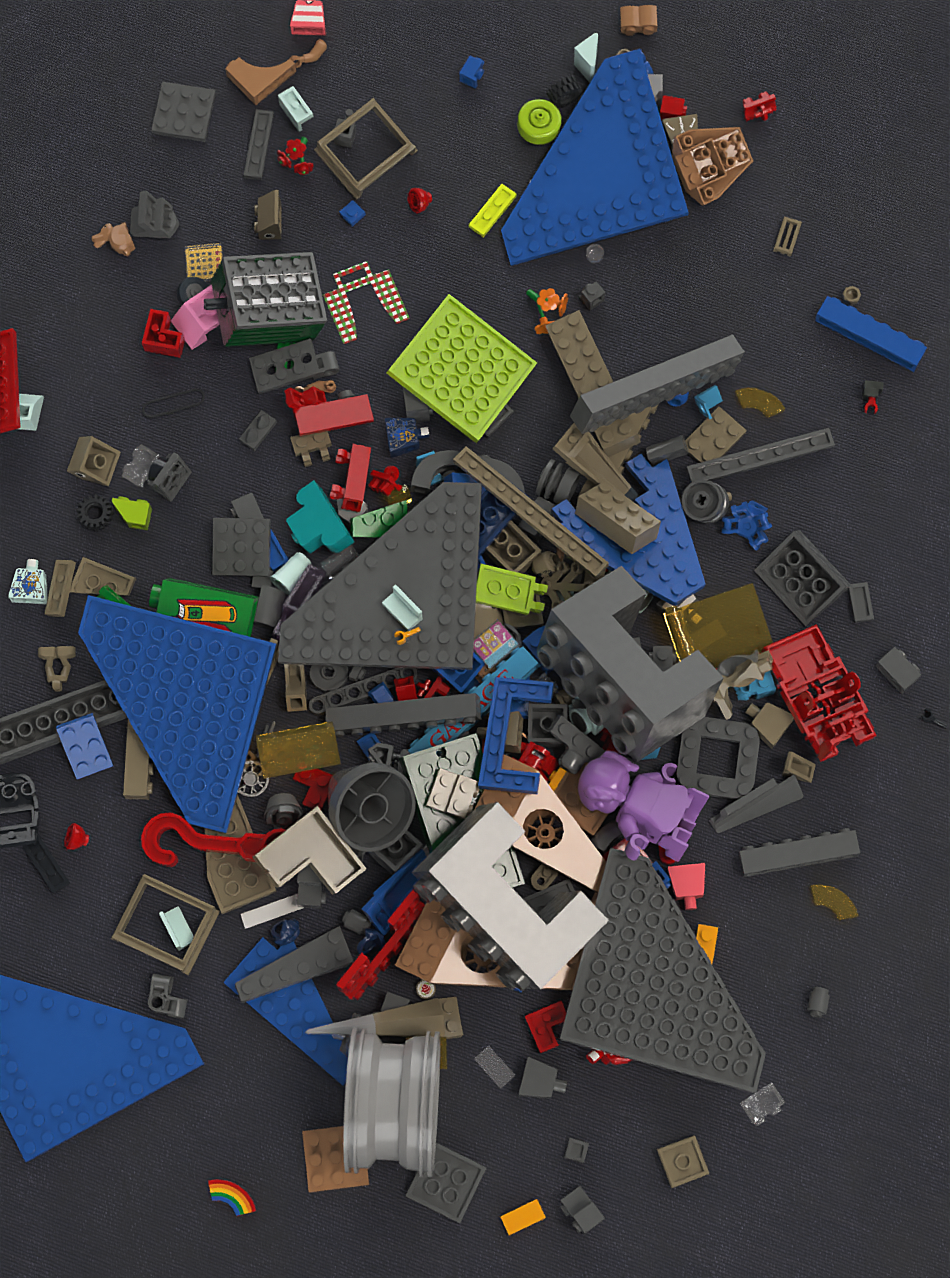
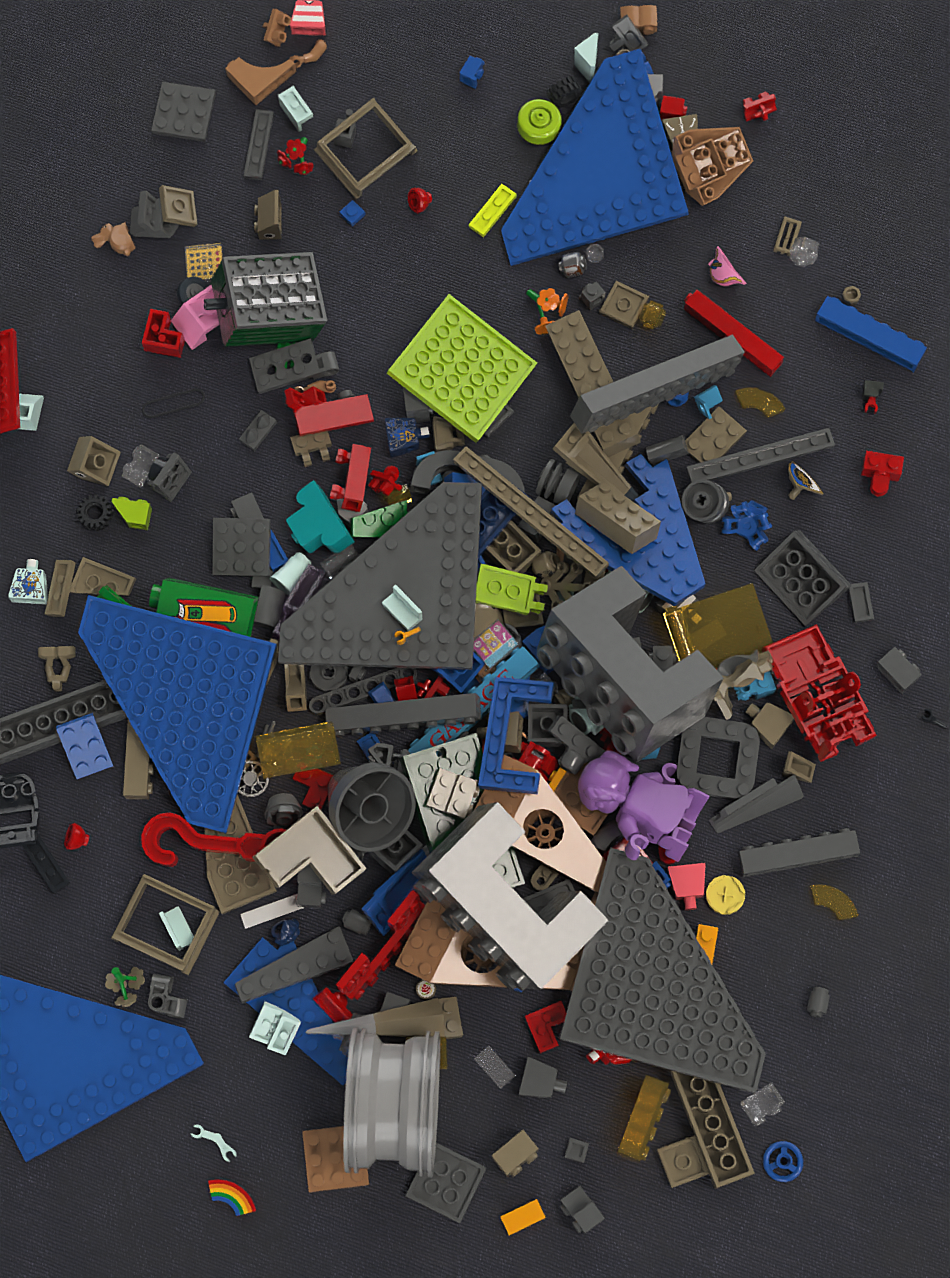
(117, 982): none -> dark tan plant
(178, 206): none -> dark tan tile
(216, 1138): none -> light aqua piece
(275, 1028): none -> light aqua slope
(276, 26): none -> medium nougat hips
(333, 1004): none -> red tile
(373, 942): dark blue piece -> none
(384, 288): piece -> none
(443, 435): none -> dark tan piece
(515, 1154): none -> dark tan brick
(573, 264): none -> flat silver head
(623, 305): none -> dark tan tile
(627, 35): none -> dark grey hinge
(643, 1118): none -> clear yellow brick
(652, 314): none -> clear yellow head
(713, 1129): none -> dark tan brick
(722, 270): none -> bright pink hat
(725, 325): none -> red brick
(725, 895): none -> light yellow tile
(769, 1167): none -> blue piece
(801, 481): none -> shield
(804, 251): none -> clear brick
(881, 469): none -> red brick

